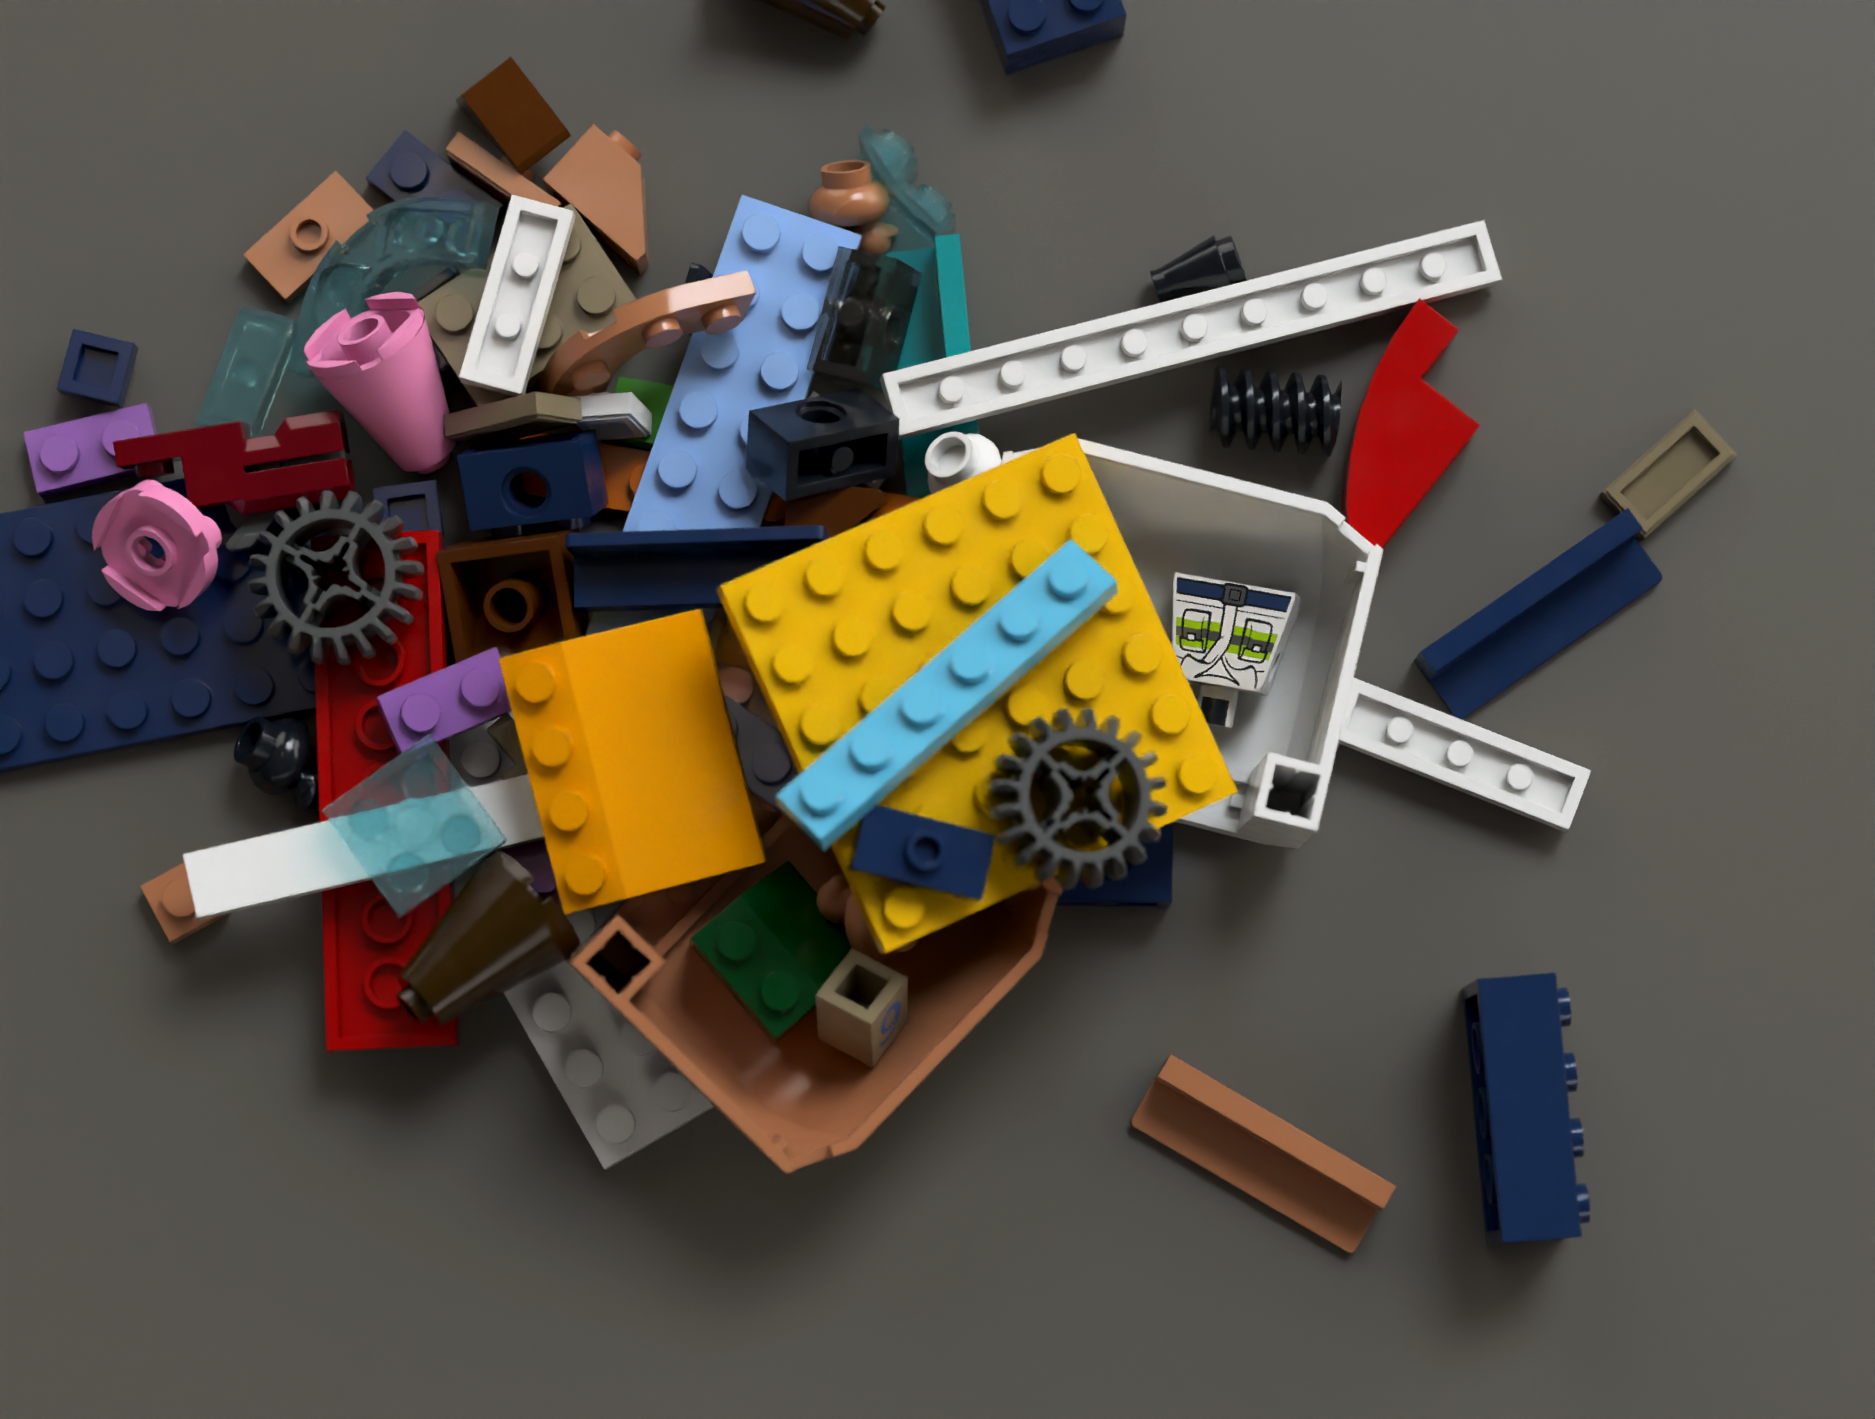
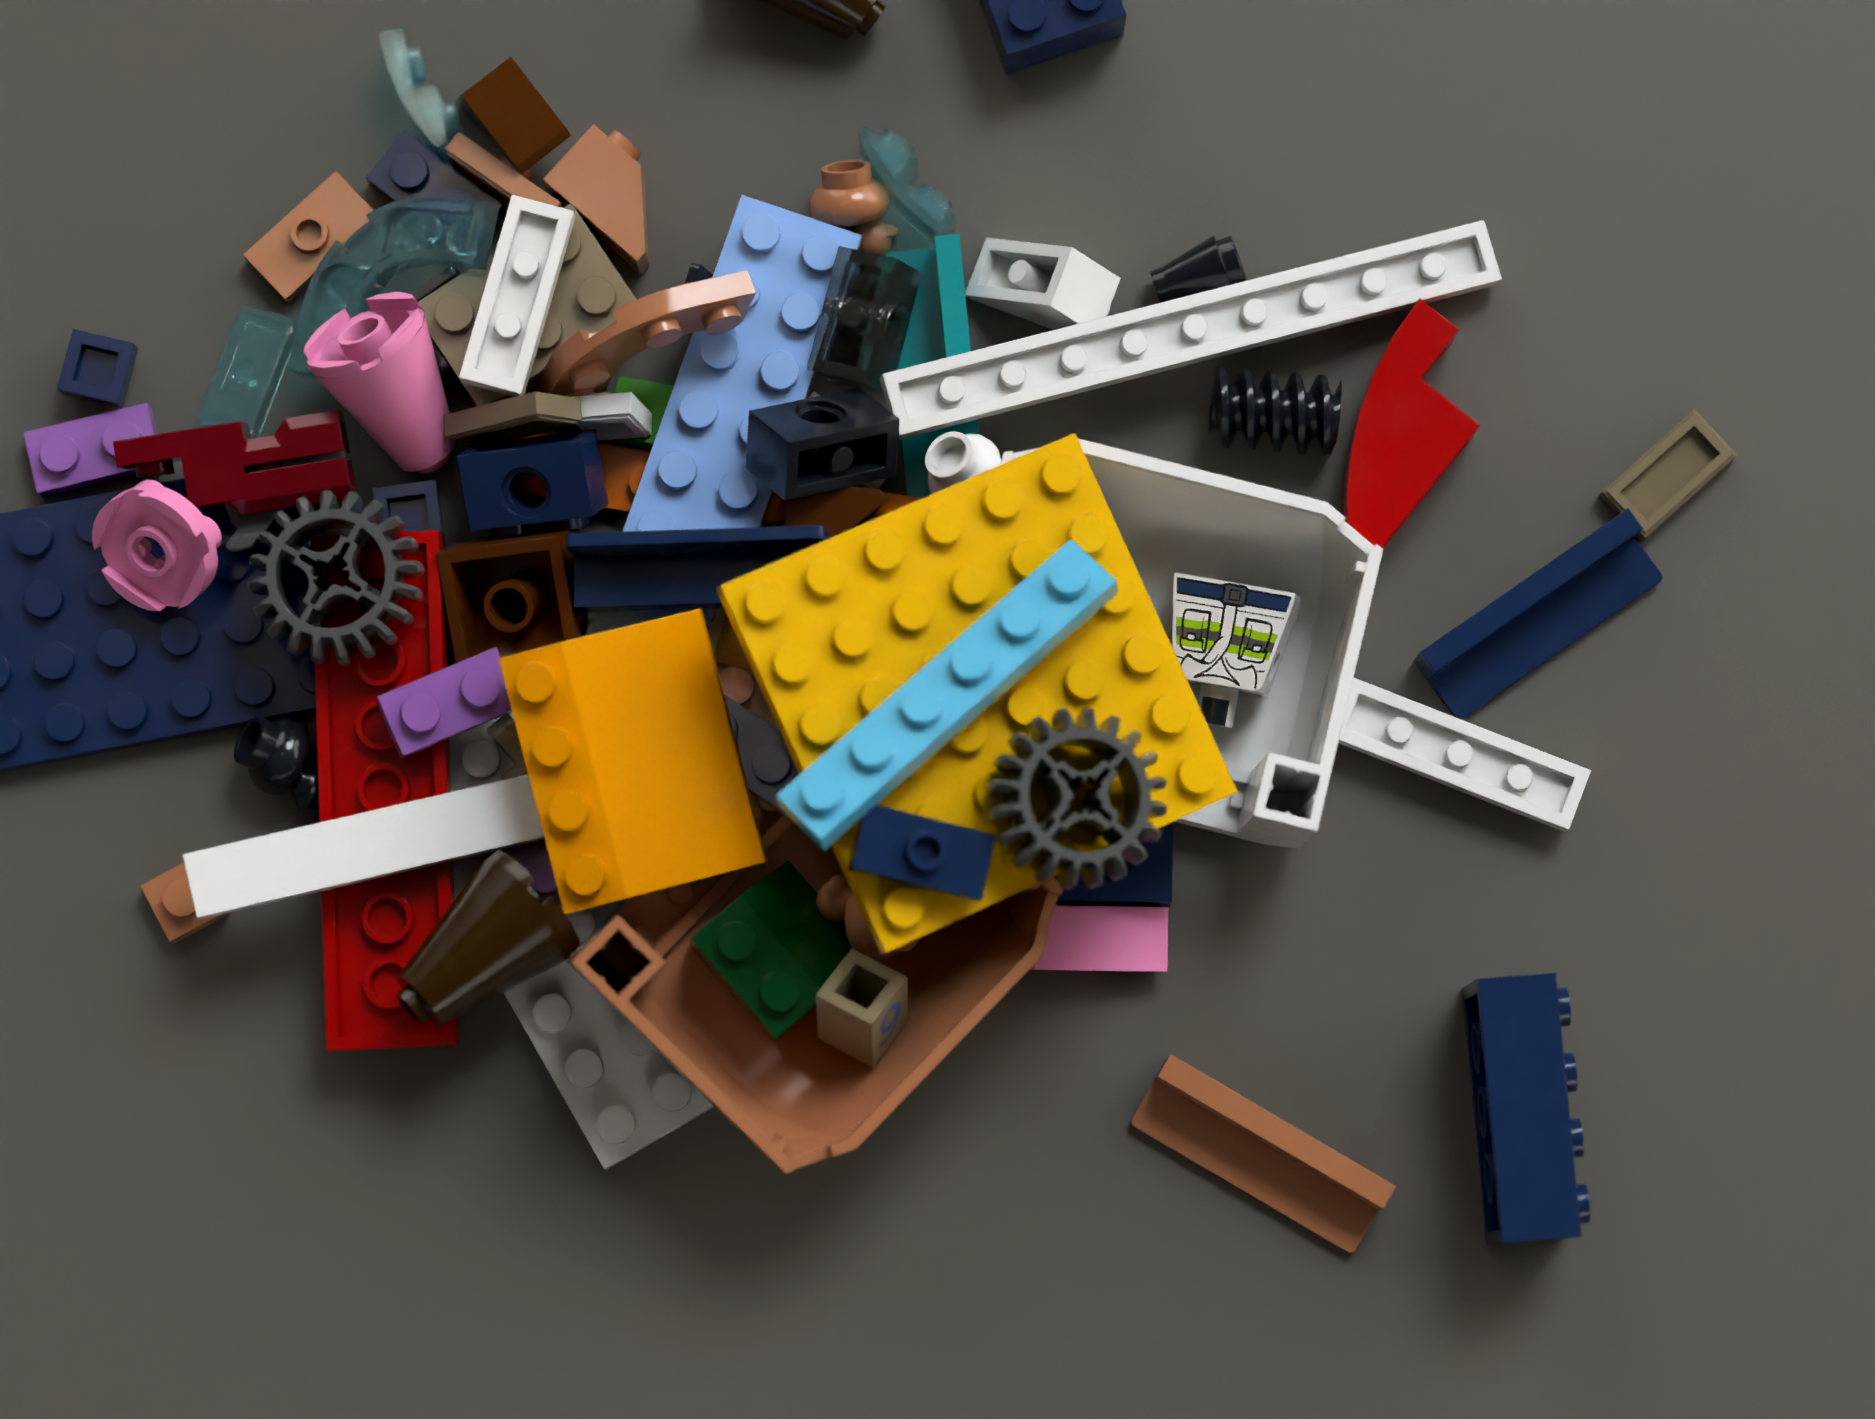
(414, 825): clear light blue plate -> none
(425, 105): none -> clear light blue slope
(1041, 283): none -> white slope
(1106, 939): none -> bright pink slope

